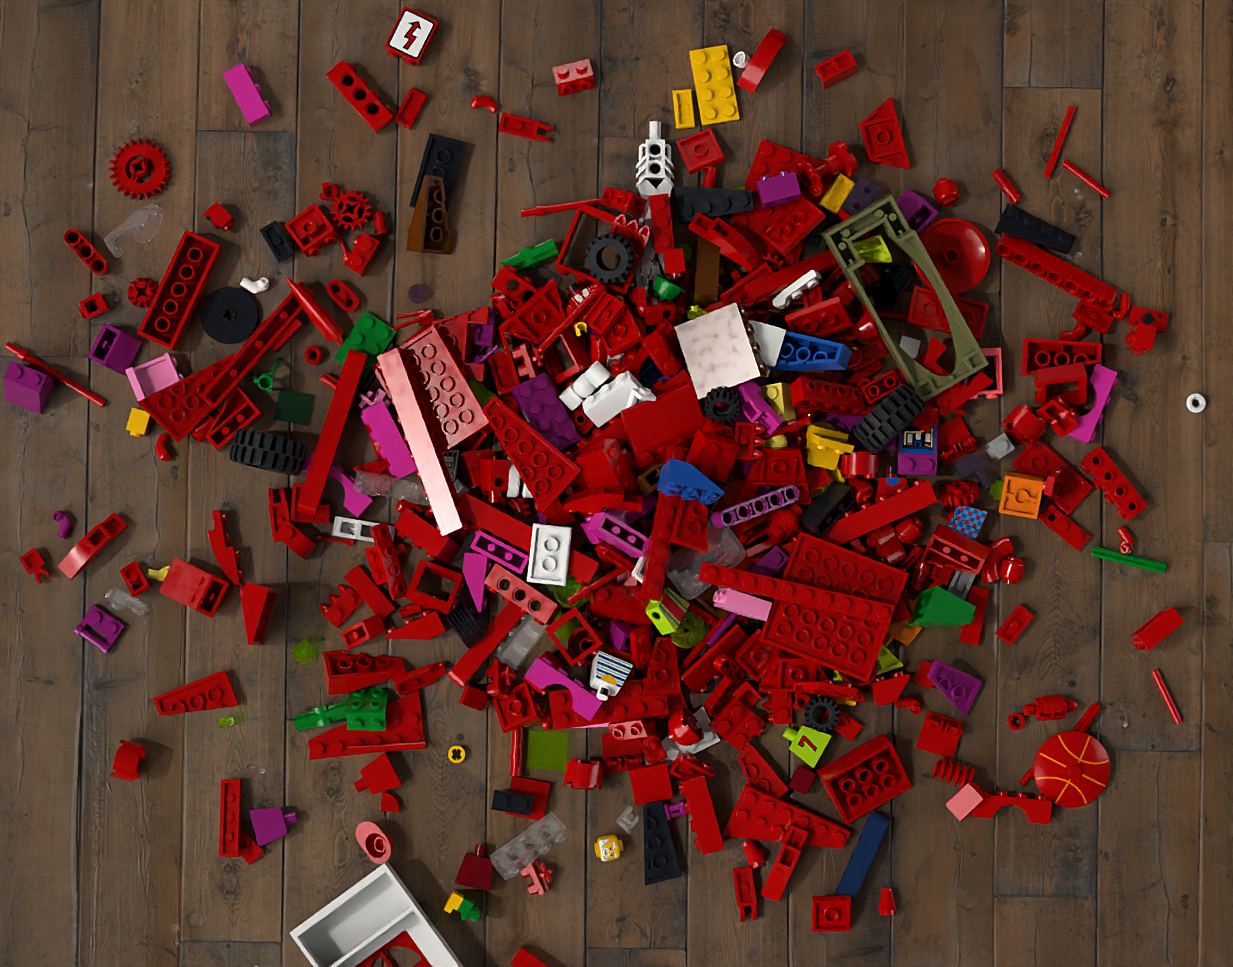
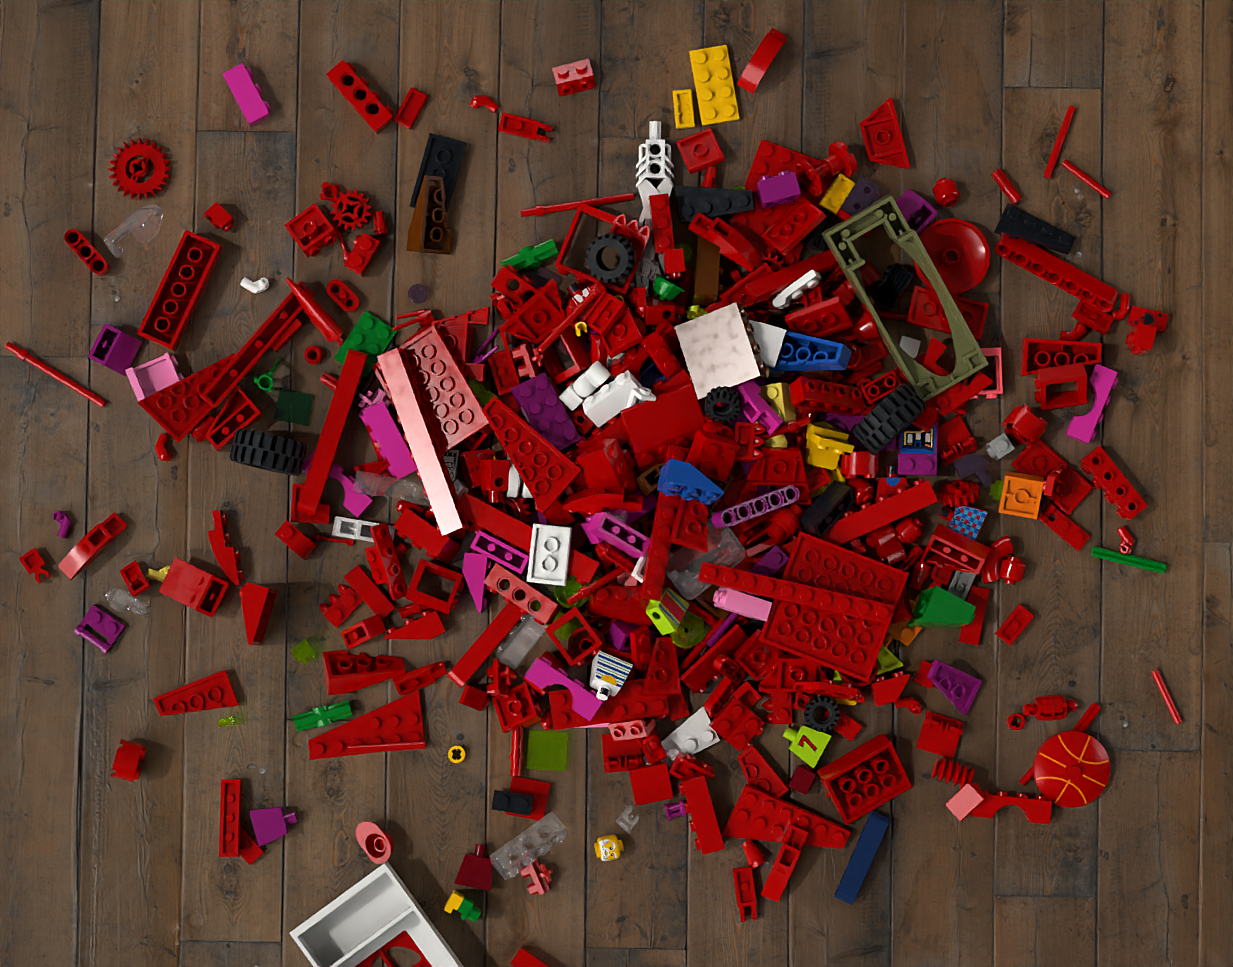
(27, 387): magenta slope -> none
(96, 299): red brick -> none
(138, 423): yellow brick -> none
(141, 302): red gear -> none
(242, 321): black piece -> none
(277, 241): black plate -> none
(278, 511): red hinge -> none
(367, 709): green bracket -> none
(378, 776): red torso -> none
(389, 803): red tile -> none
(410, 36): panel -> none
(466, 626): black brick -> none
(485, 333): magenta plate -> none
(583, 775): red brick -> none
(623, 201): red bracket -> none
(659, 850): black wing -> none
(683, 728): red cylinder -> none
(741, 60): white hinge -> none
(831, 913): red tile -> none
(836, 69): red hinge -> none
(873, 250): neon yellow wing -> none
(887, 902): red cone -> none
(1059, 415): red cylinder -> none
(1156, 629): red window -> none
(1200, 399): white plate -> none

